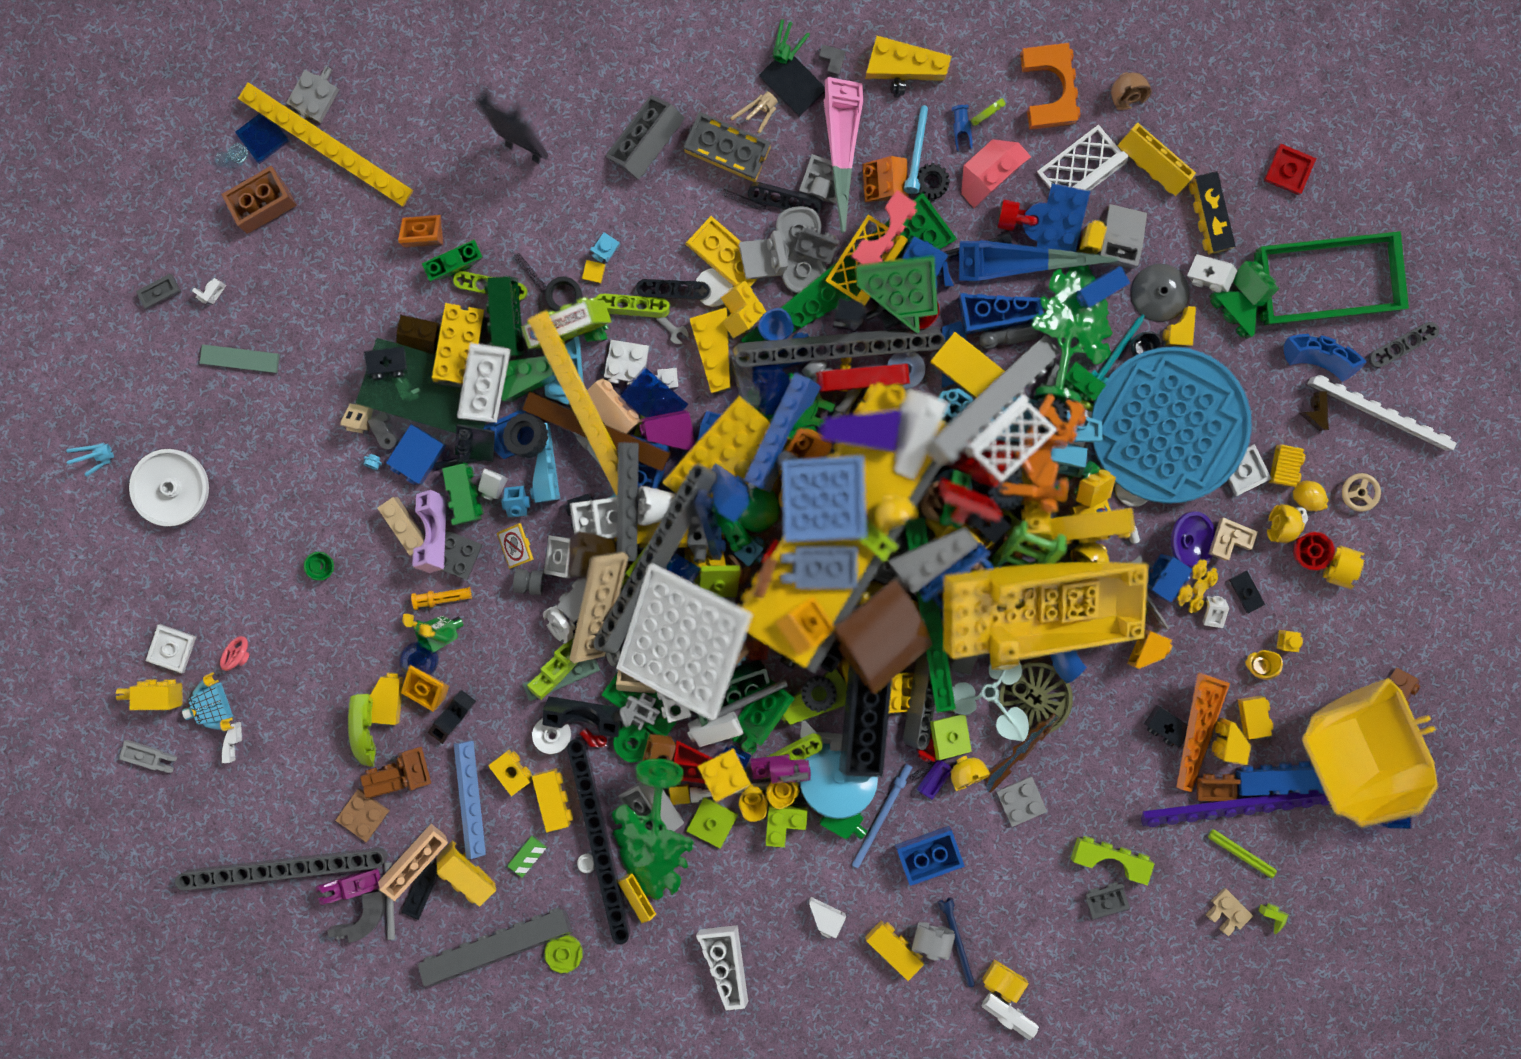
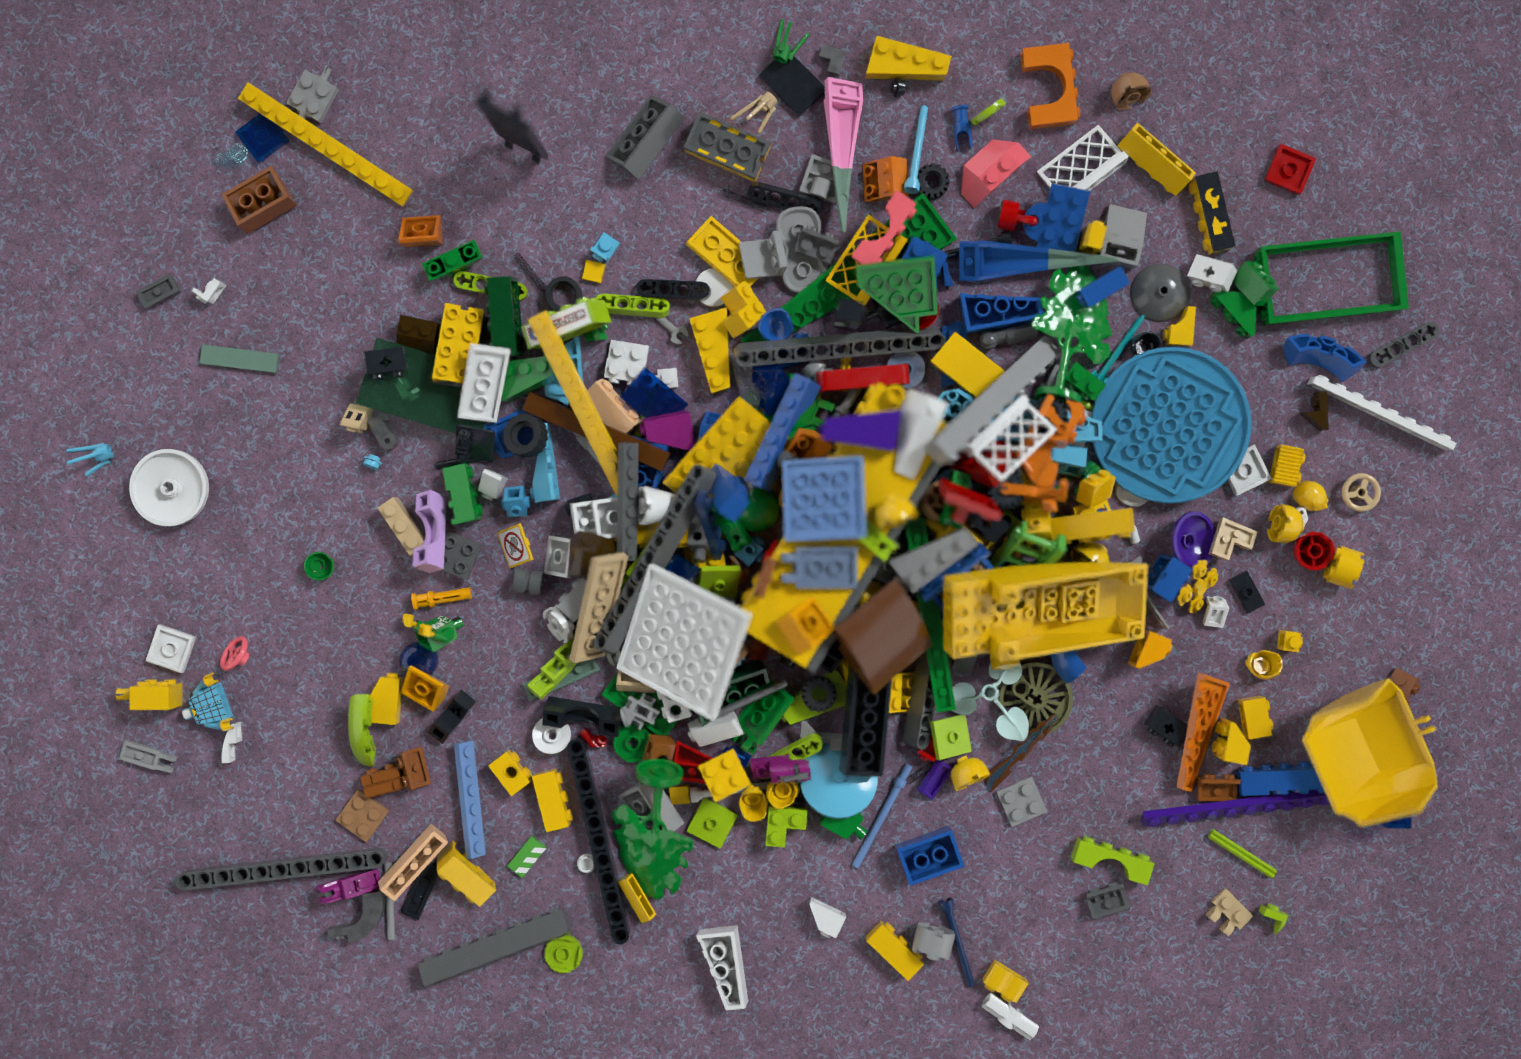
(415, 455): blue brick -> none

